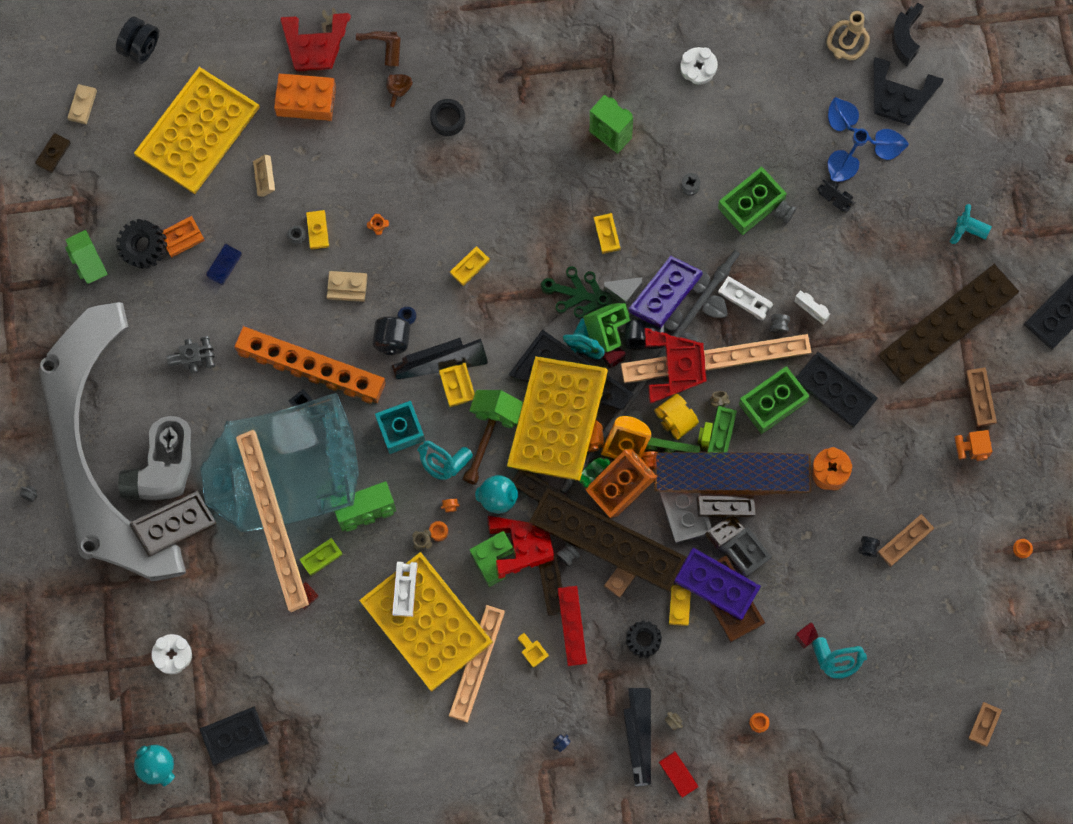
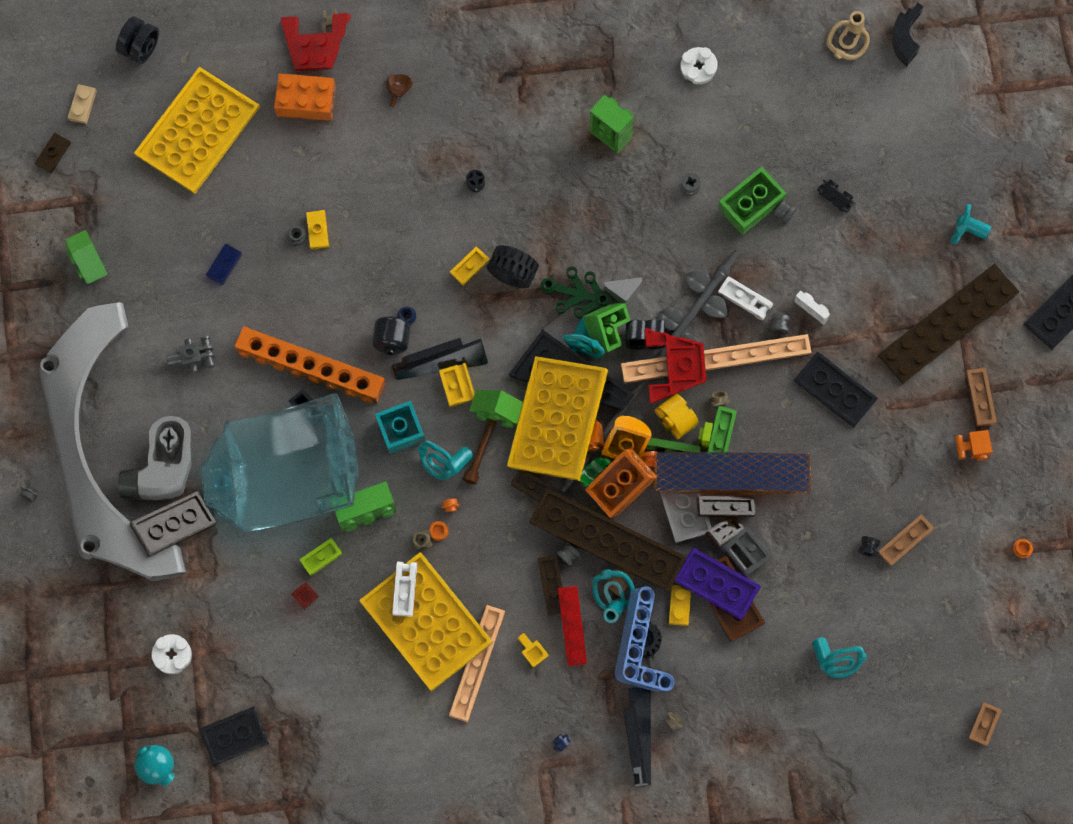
(129, 241): black tyre -> none
(182, 236): orange plate -> none
(264, 175): tan plate -> none
(272, 521): light nougat plate -> none
(347, 286): tan plate -> none
(377, 218): orange plate -> none
(392, 40): reddish brown piece -> none
(440, 105): black tyre -> none
(475, 176): none -> black wheel
(487, 553): bright green brick -> none
(497, 494): teal brick -> none
(512, 266): none -> black tyre
(529, 545): red wing -> none
(607, 233): yellow plate -> none
(614, 357): dark red slope -> none
(616, 607): none -> teal piece
(637, 645): none -> medium blue beam
(665, 291): dark purple tile -> none
(678, 774): red slope -> none
(759, 722): orange plate -> none
(774, 400): bright green brick -> none
(806, 635): dark red slope -> none
(831, 479): orange brick -> none
(843, 165): blue plant -> none
(897, 100): black wing -> none

